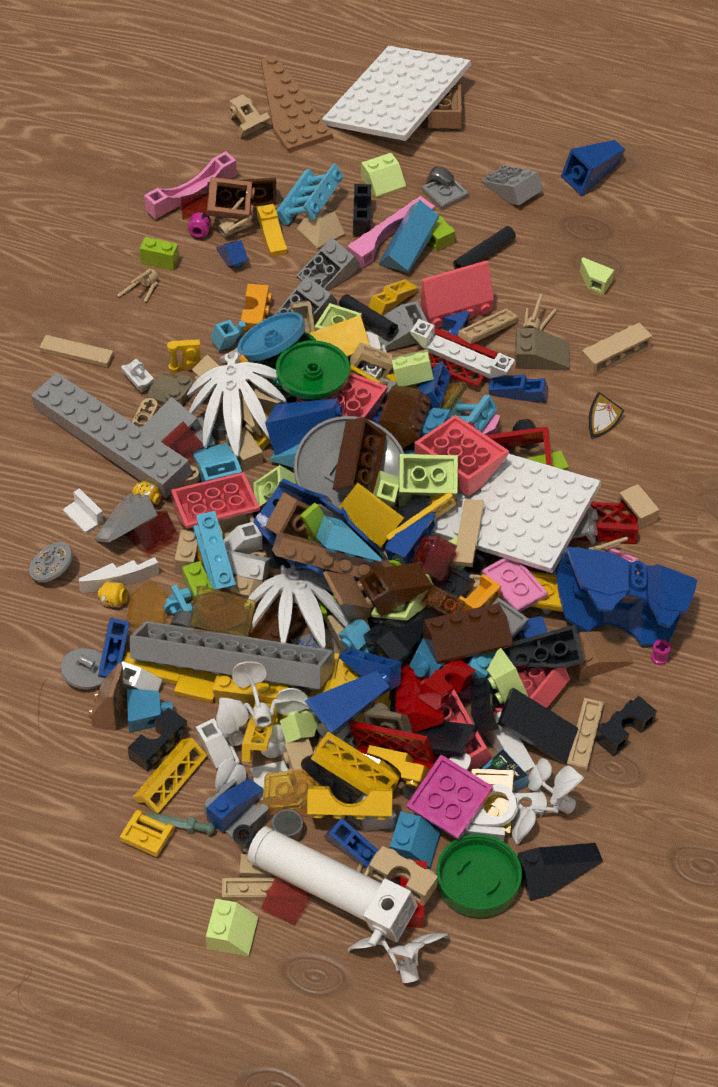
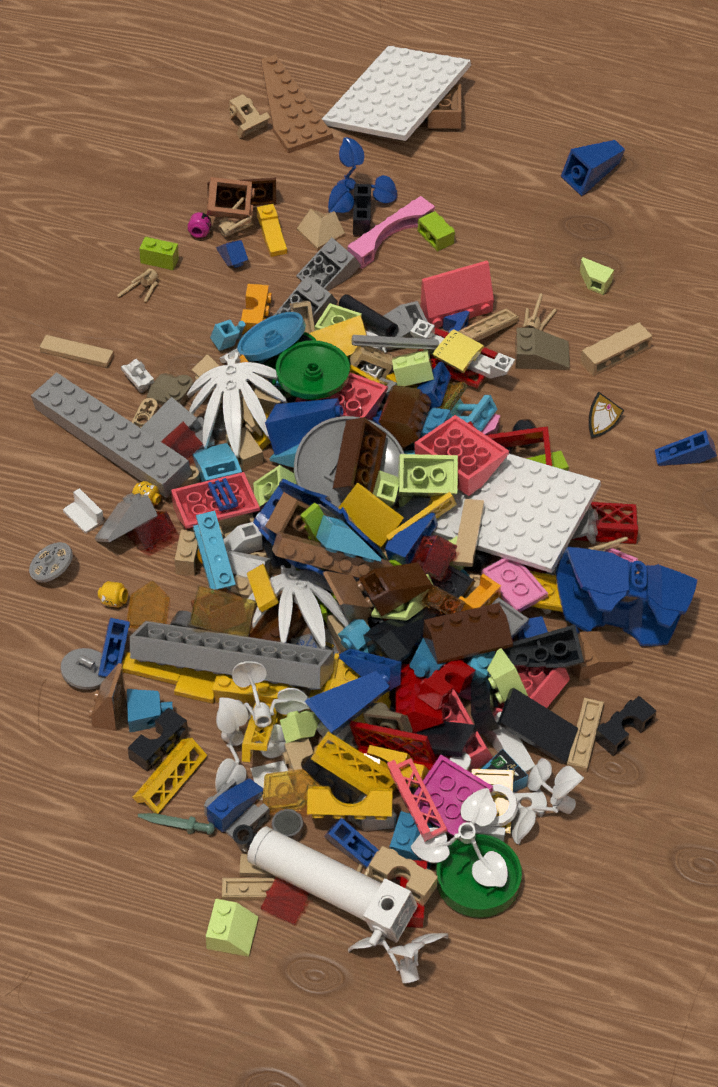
(127, 574): white slope -> none
(139, 678): white slope -> none
(145, 838): yellow plate -> none
(165, 200): bright pink arch -> none
(178, 601): medium azure hips -> none
(190, 354): yellow plate -> none
(194, 203): clear red piece -> none
(195, 576): lime brick -> none
(213, 742): white slope -> none
(218, 485): none -> blue tile
(262, 588): none -> yellow tile
(303, 188): medium azure fence -> none
(340, 198): none -> blue plant
(383, 175): yellowish green slope -> none
(392, 296): yellow slope -> none
(394, 342): none -> light grey axle
(410, 238): dark azure slope -> none
(410, 802): none -> coral fence
(440, 174): flat silver hair -> none
(443, 195): light grey tile -> none
(458, 350): none -> light yellow slope
(477, 809): none -> white plant
(486, 248): black piece -> none
(514, 184): light grey slope -> none
(519, 388): blue slope -> none
(555, 866): black wedge -> none
(640, 504): tan panel -> none
(660, 652): dark pink bush -> none
(687, 450): none -> blue slope

